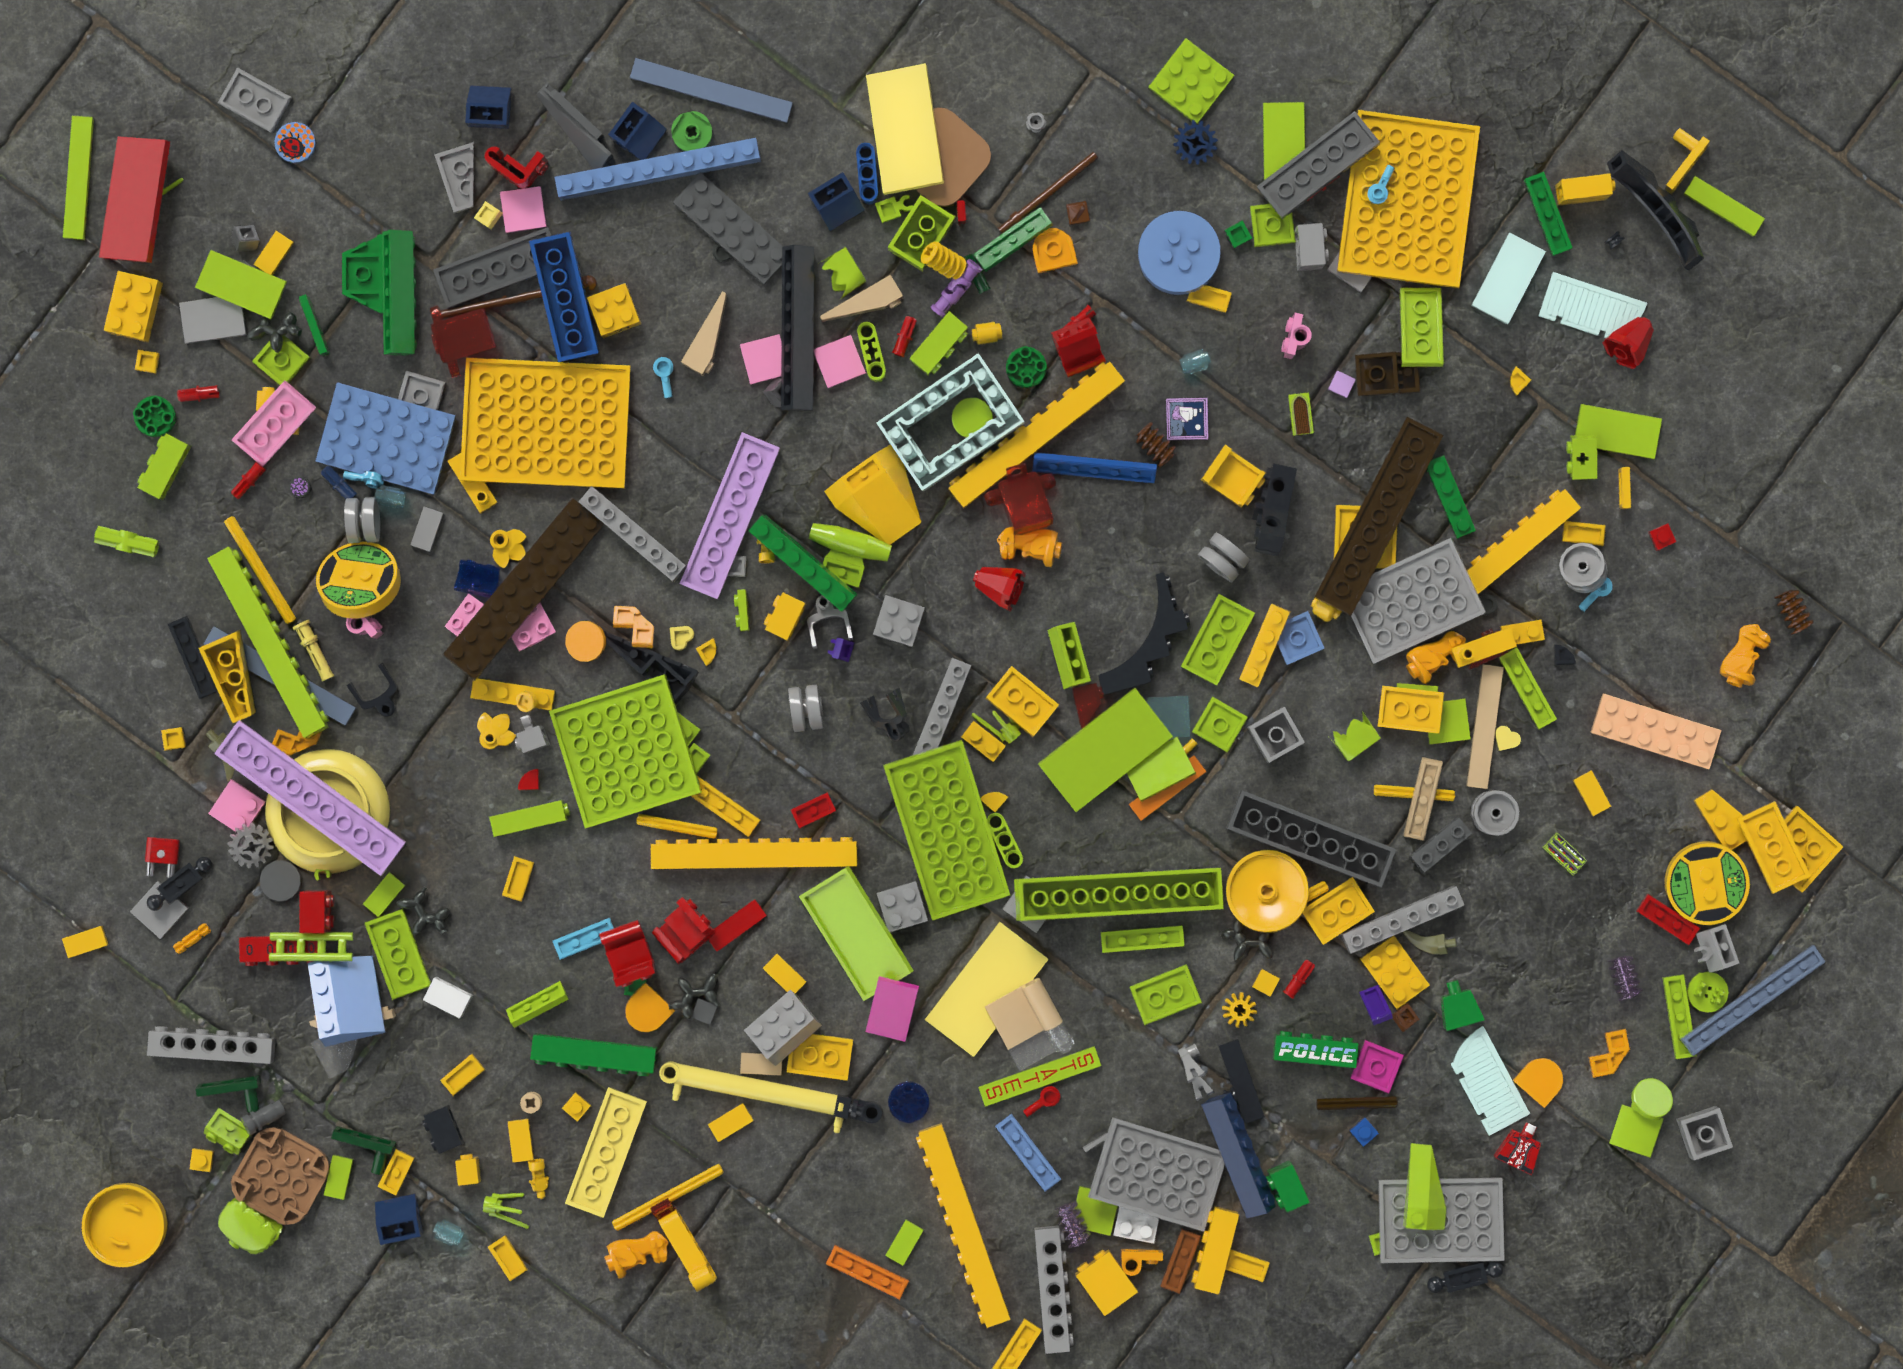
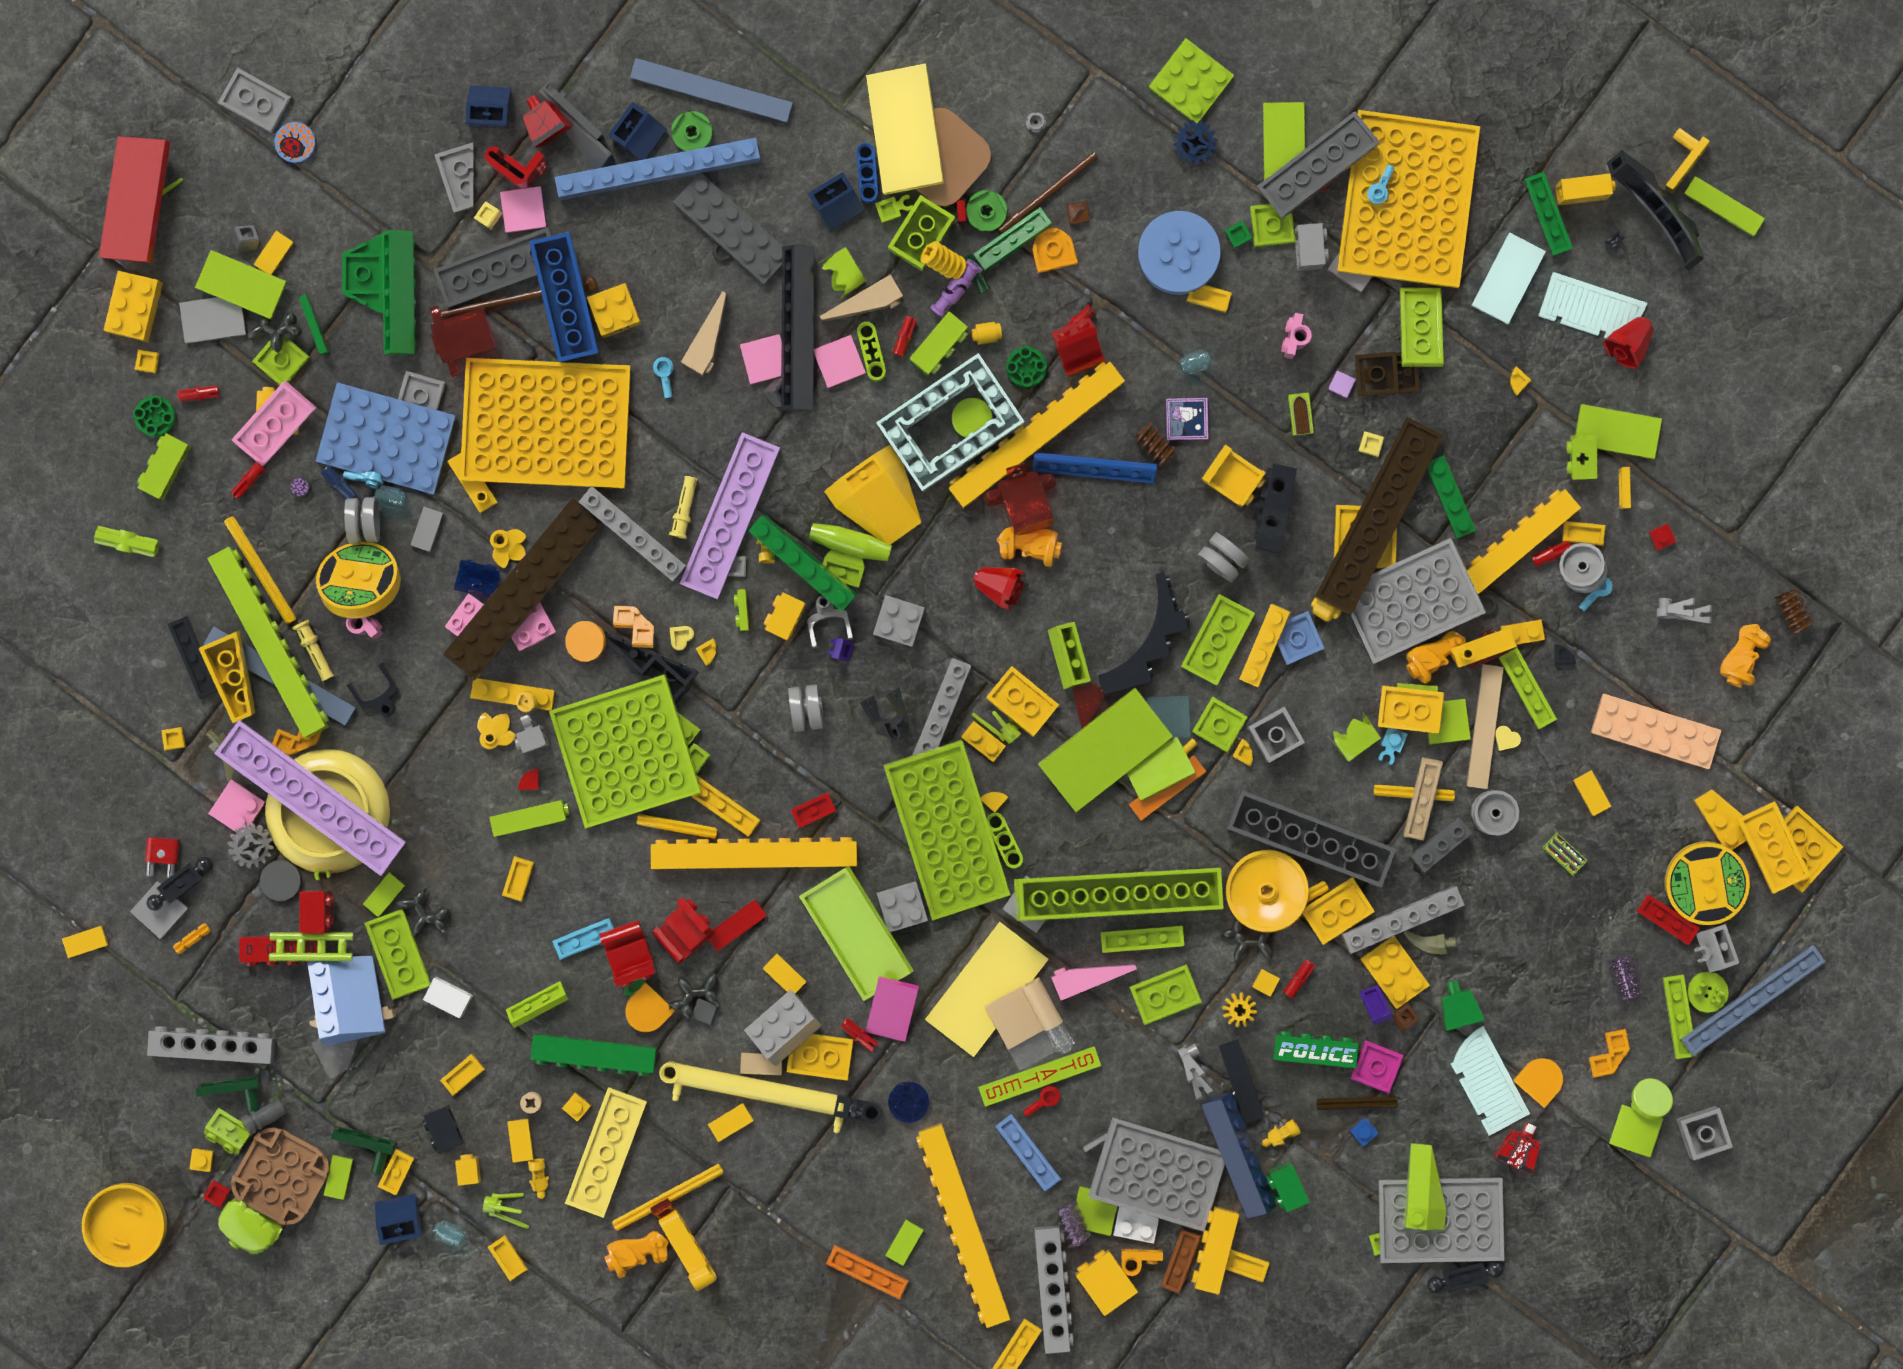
(78, 177): lime tile -> none
(217, 1193): none -> red tile
(544, 121): none -> red torso
(682, 517): none -> light yellow pin
(859, 1034): none -> red axle
(997, 215): none -> bright green plate
(1077, 980): none -> bright pink slope
(1244, 753): none -> yellow tile
(1277, 1136): none -> yellow piece
(1371, 444): none -> light yellow tile
(1393, 741): none -> medium azure plate
(1550, 553): none -> red axle
(1677, 610): none -> light grey piece

